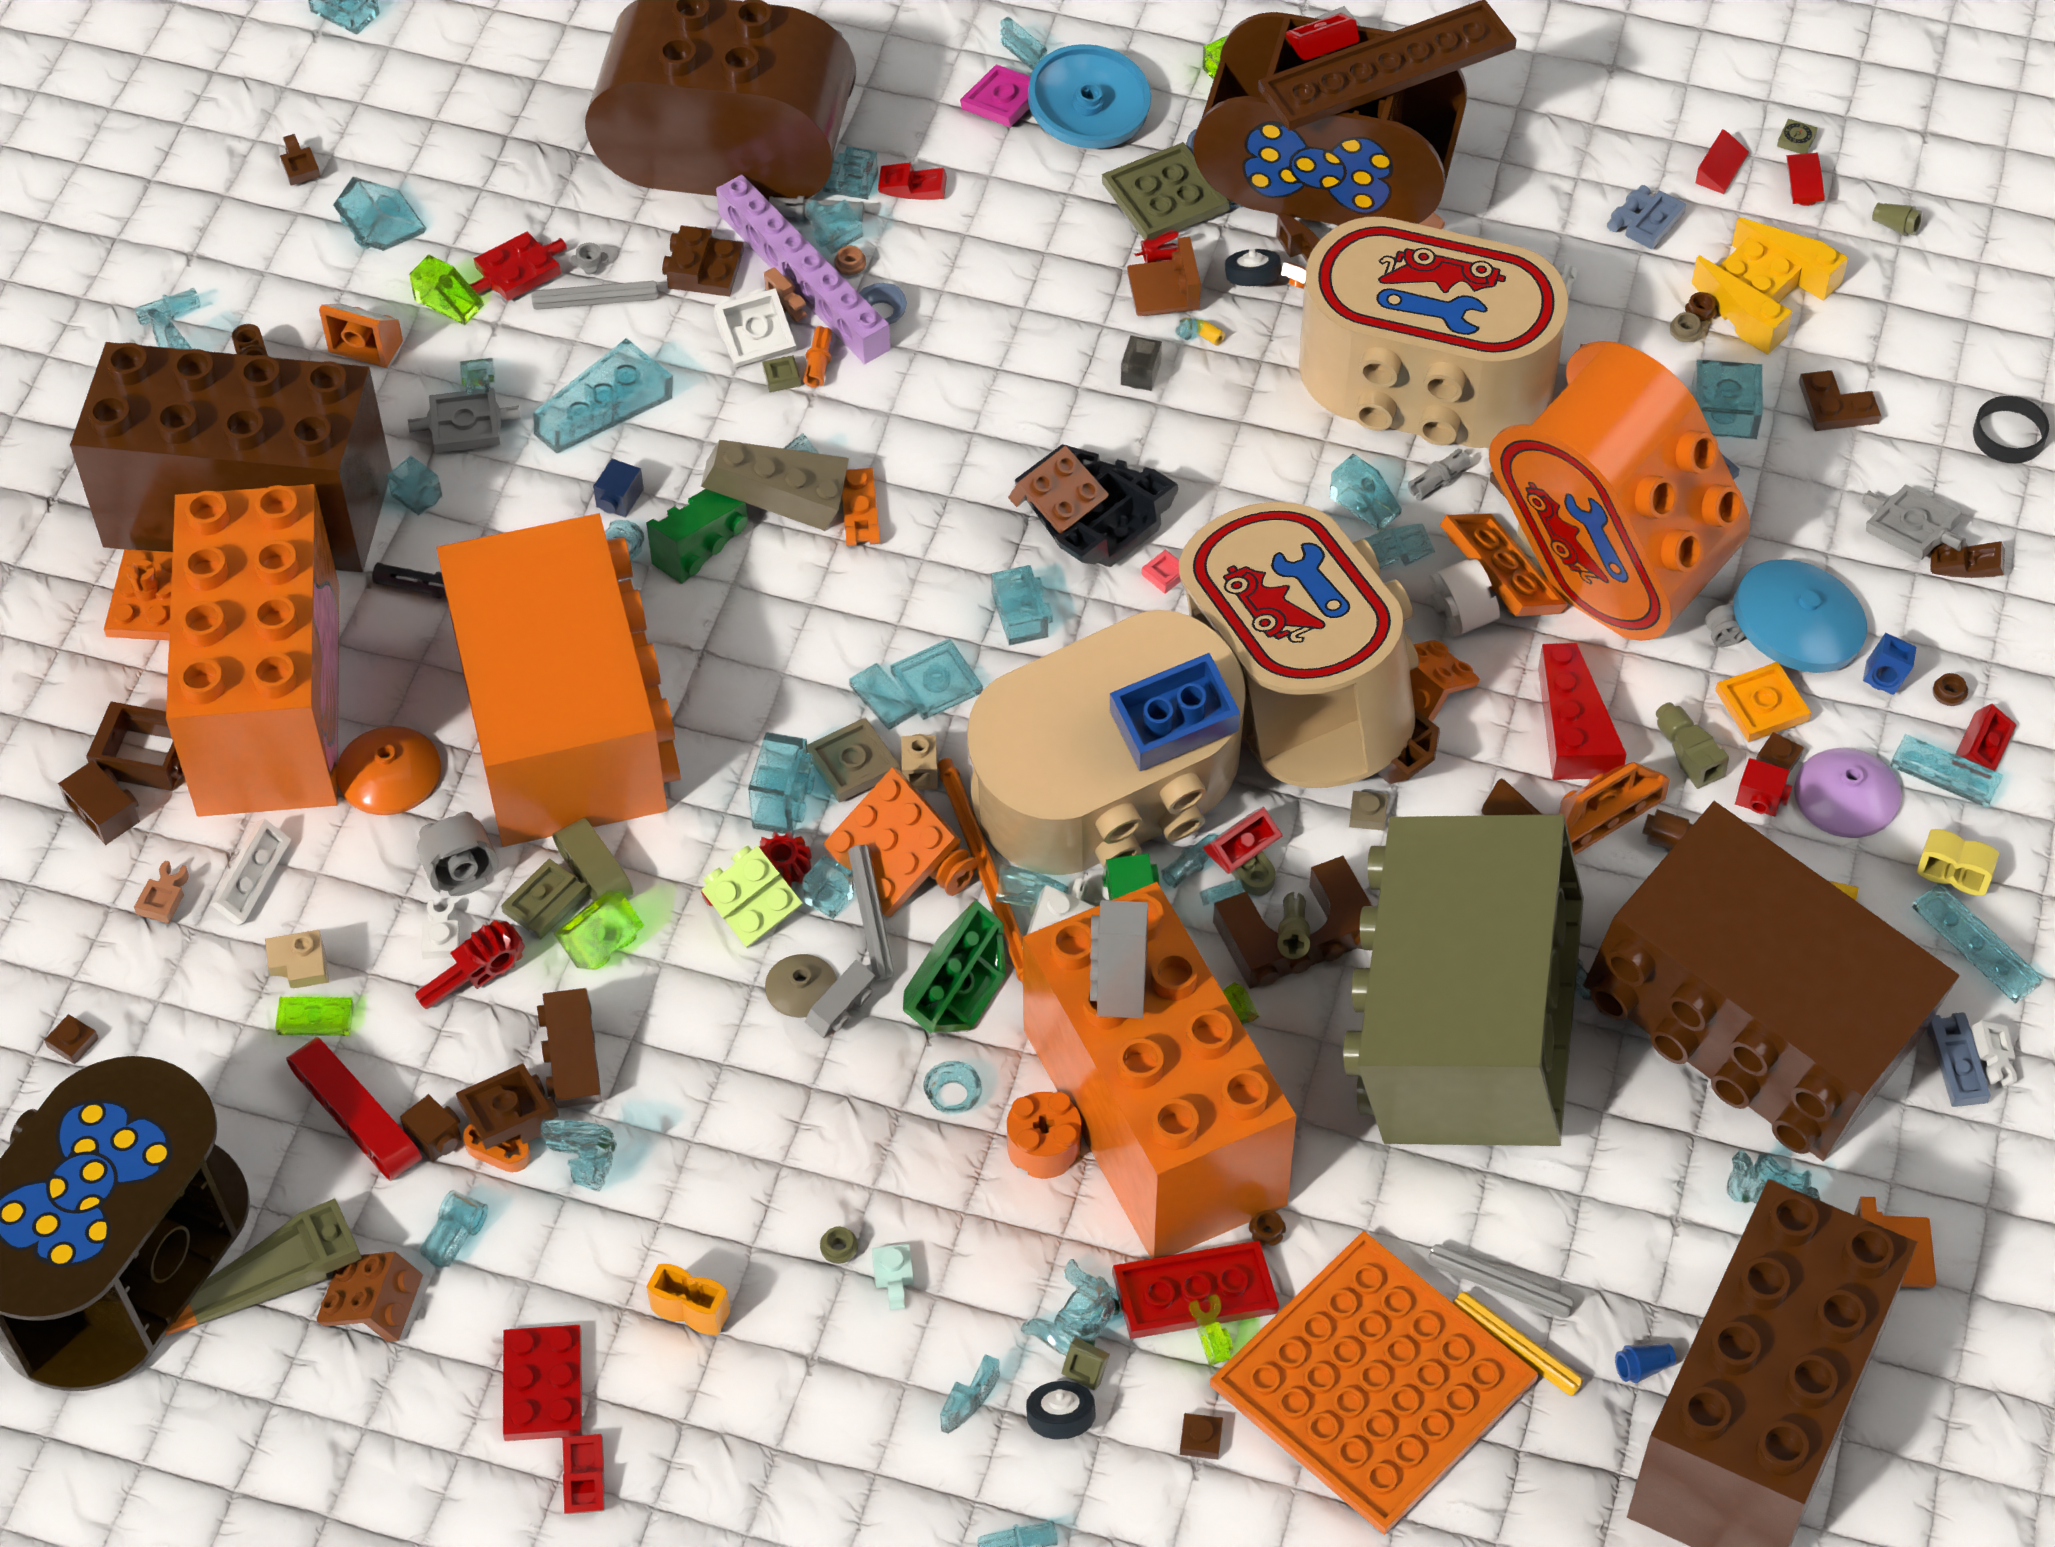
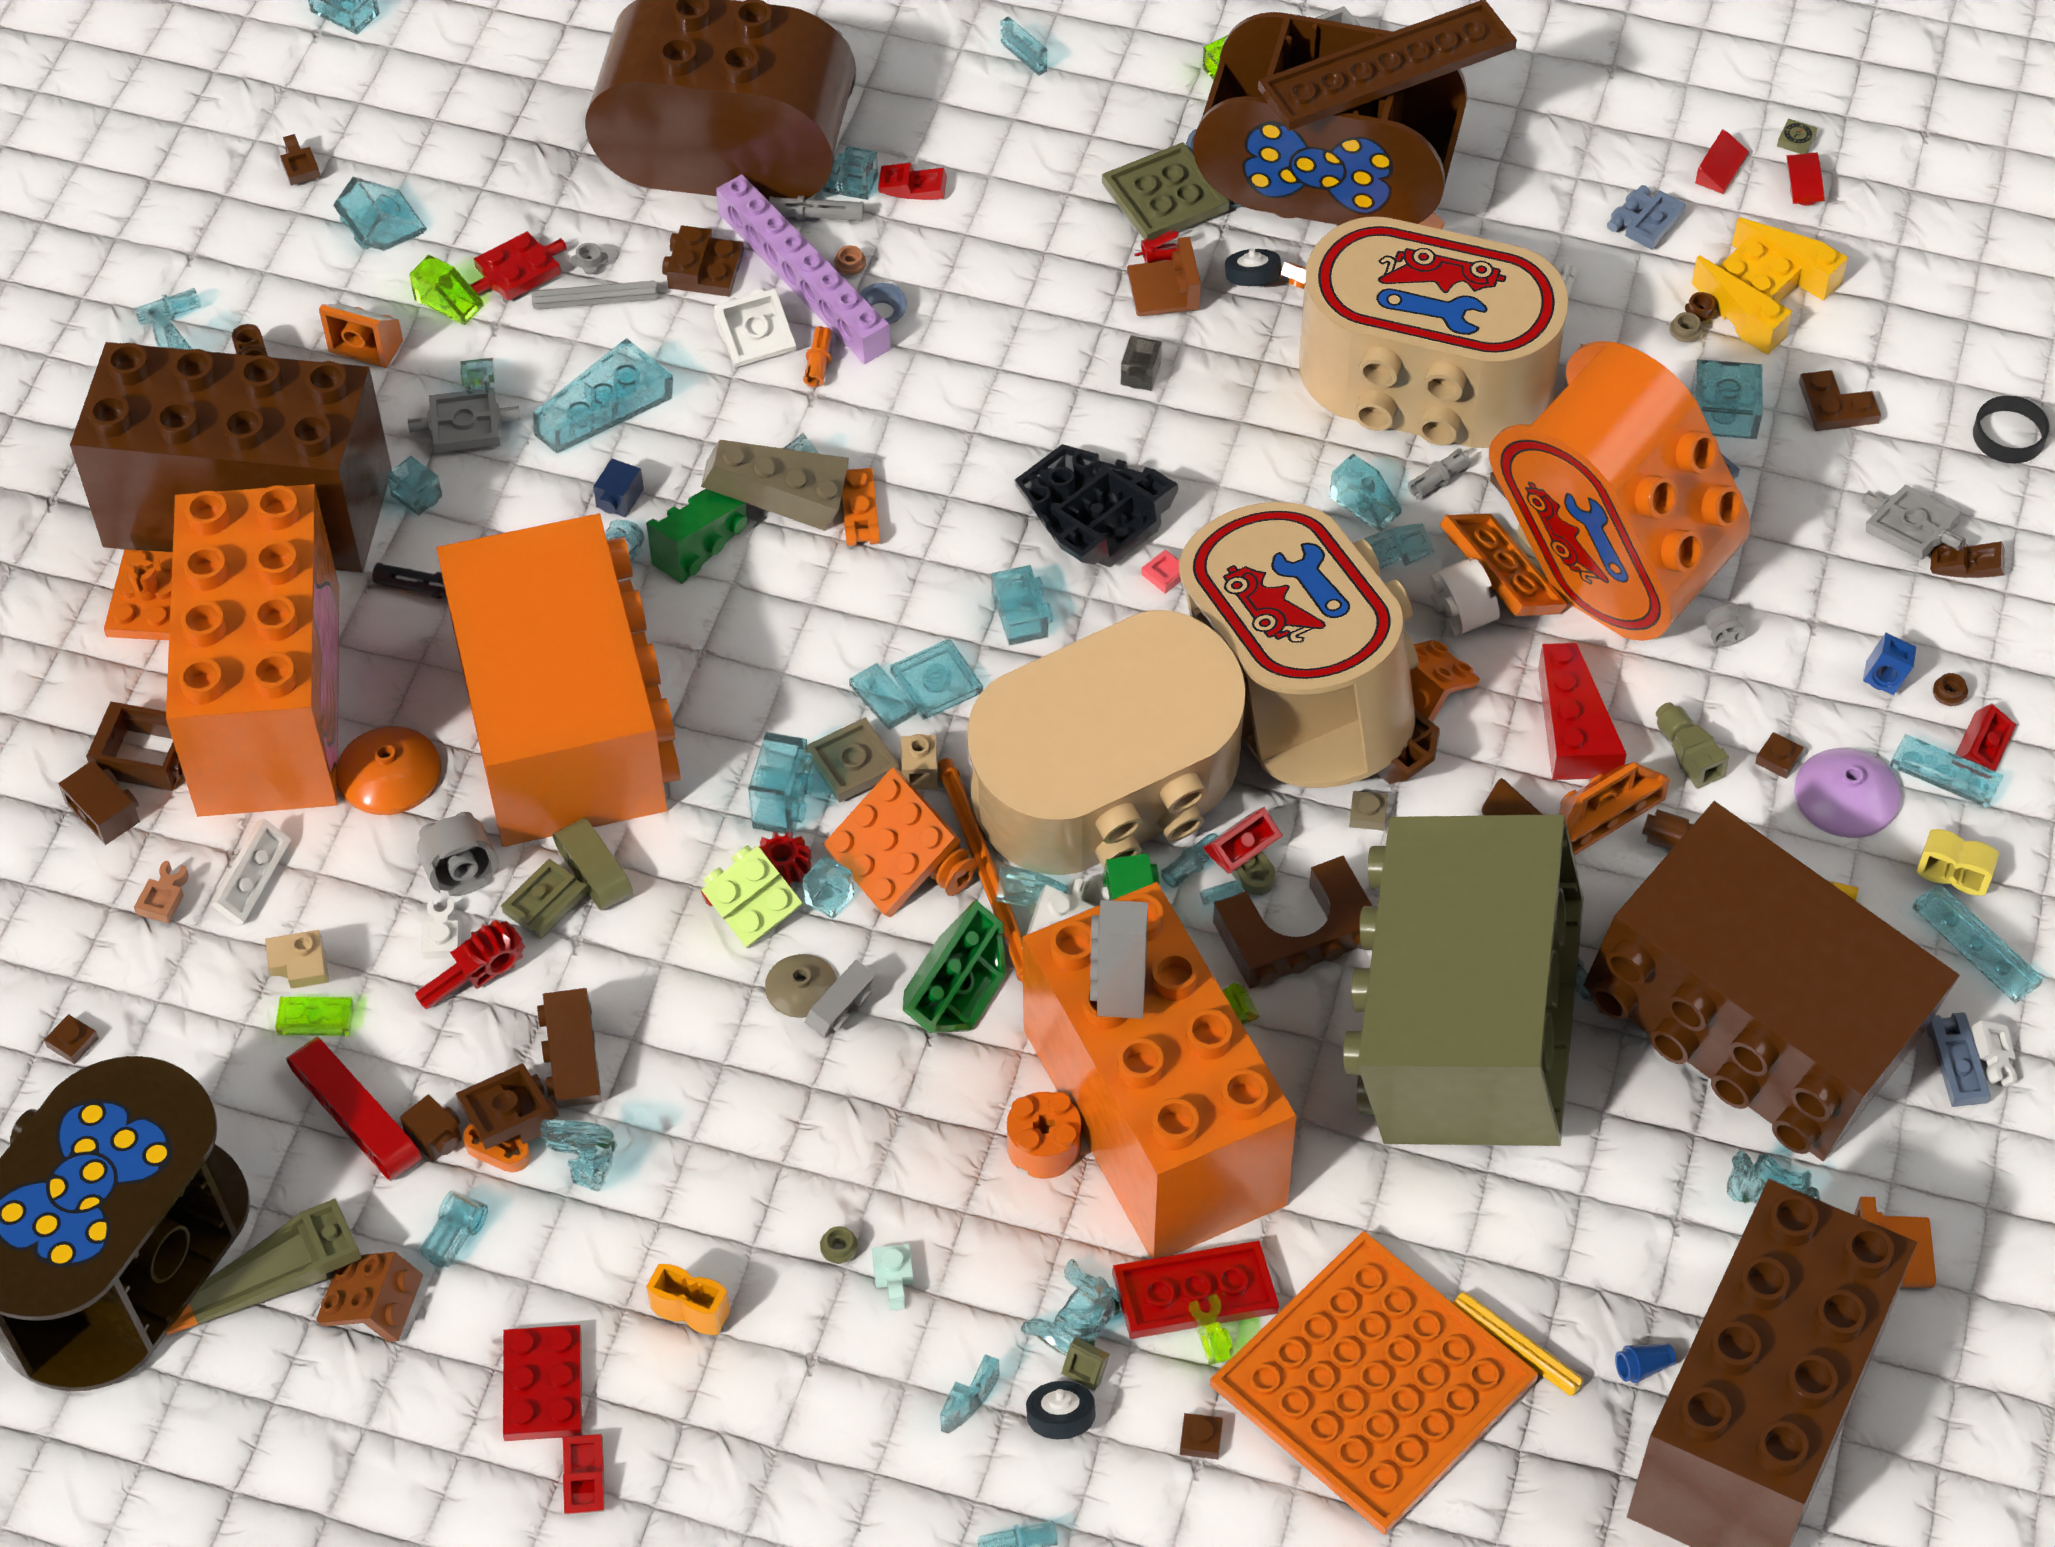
(580, 933): clear neon green brick -> none
(781, 373): olive tile -> none
(785, 289): nougat plate -> none
(833, 225): clear light blue brick -> none
(871, 912): light grey axle -> none
(953, 1073): clear light blue piece -> none
(998, 96): dark pink plate -> none
(1060, 490): dark orange bracket -> none
(1089, 96): dark azure dish -> none
(1174, 711): blue brick -> none
(1202, 328): arm -> none
(1270, 1220): reddish brown plate -> none
(1293, 929): olive pin -> none
(1295, 237): reddish brown slope -> none
(1323, 36): red slope -> none
(1500, 1281): light grey axle -> none
(1763, 701): light orange plate -> none
(1763, 787): red brick -> none
(1800, 616): dark azure dish -> none
(1900, 218): olive cone -> none

